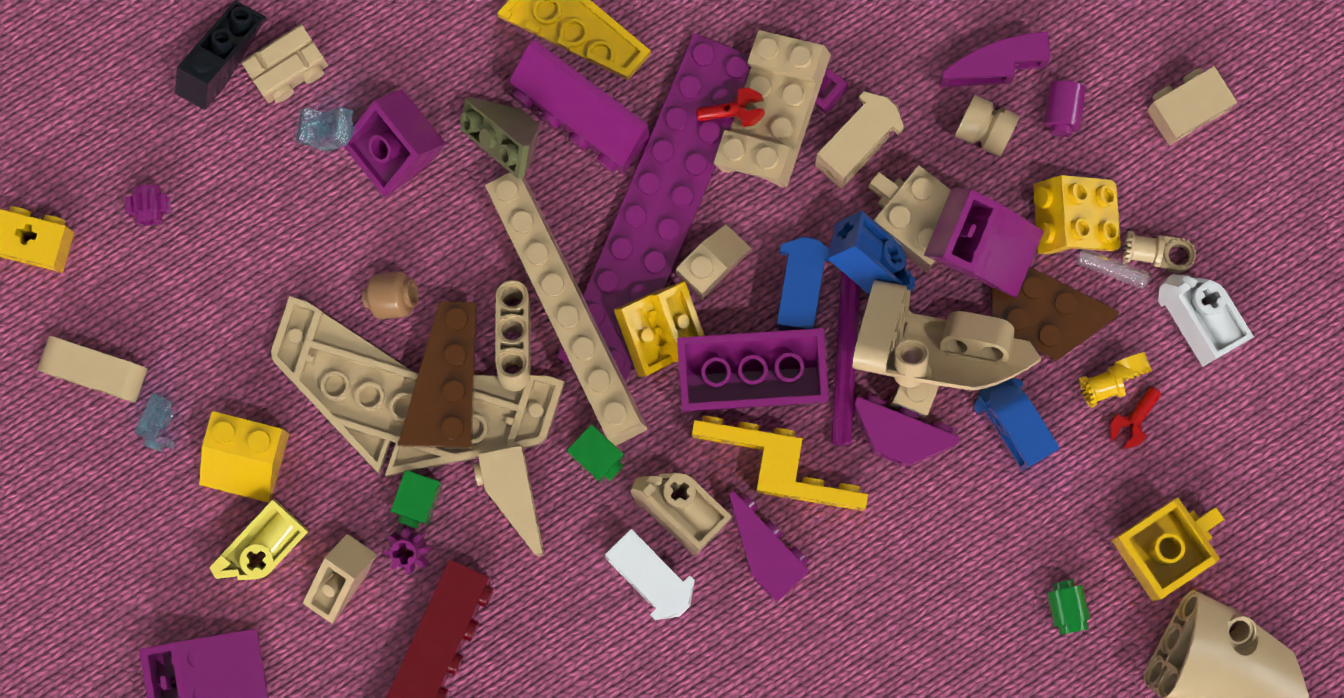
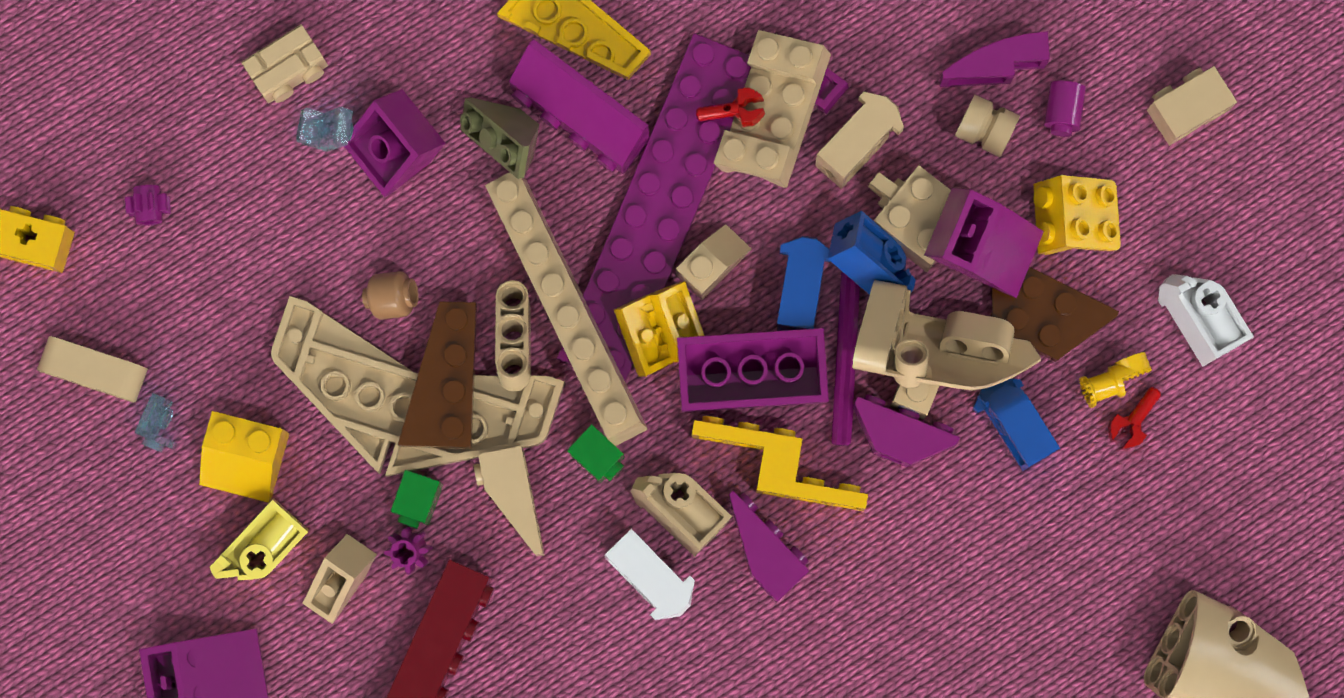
(217, 55): black slope -> none
(1068, 607): green brick -> none
(1113, 268): clear piece -> none
(1157, 251): tan connector -> none
(1168, 547): yellow hinge -> none

